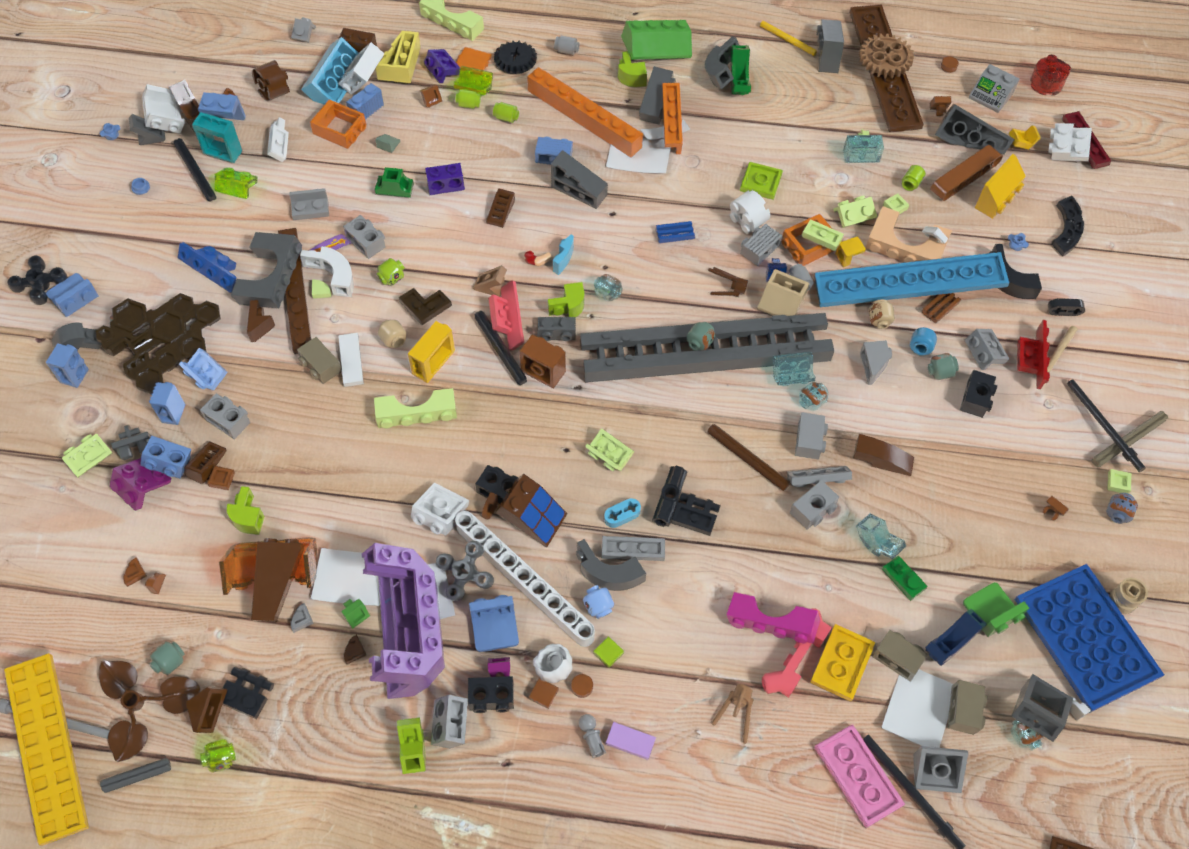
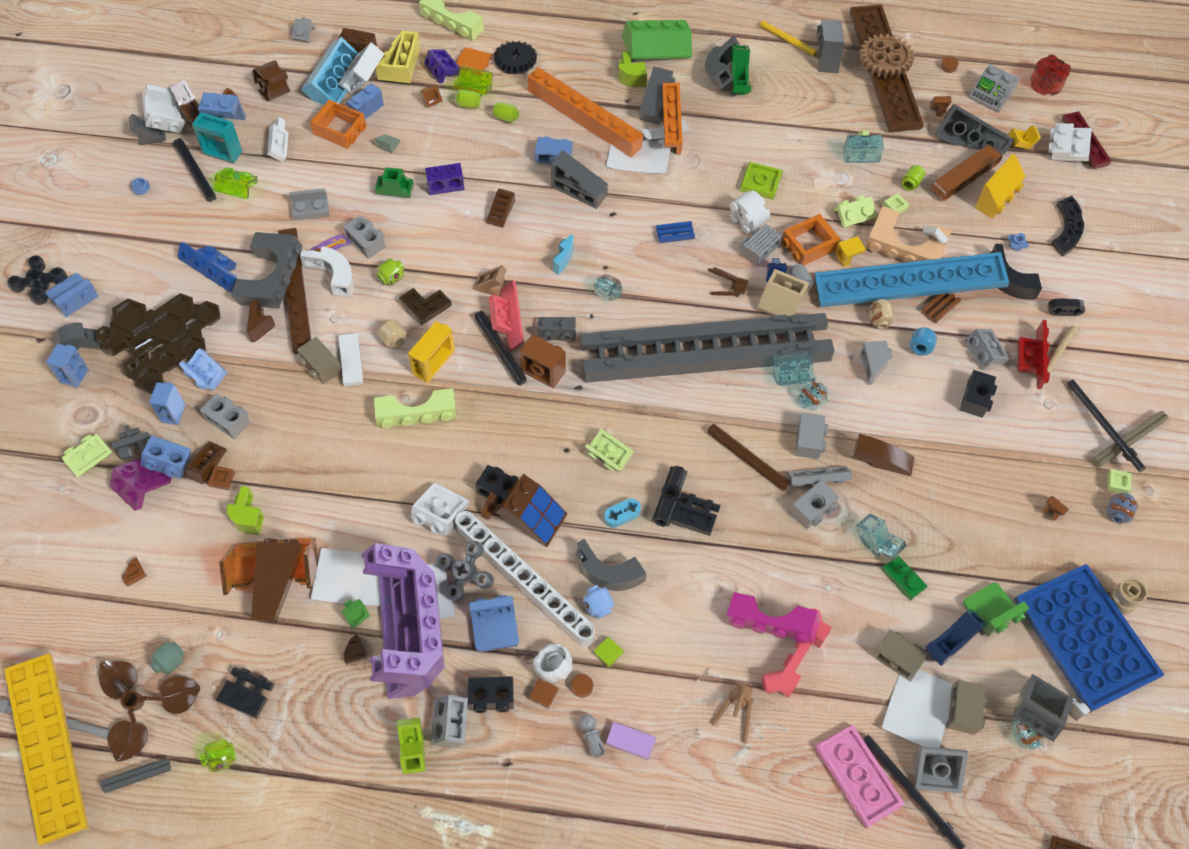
(110, 131): medium blue plate -> none
(155, 583): dark orange tile -> none
(205, 709): reddish brown slope -> none
(301, 618): light grey tile -> none
(320, 289): yellowish green tile -> none
(499, 665): magenta tile -> none
(531, 259): arm -> none
(566, 45): light grey brick -> none
(571, 302): lime brick -> none
(628, 547): light grey plate -> none
(701, 336): sand green head -> none
(822, 235): yellowish green plate -> none
(843, 662): yellow plate -> none
(943, 366): sand green head -> none

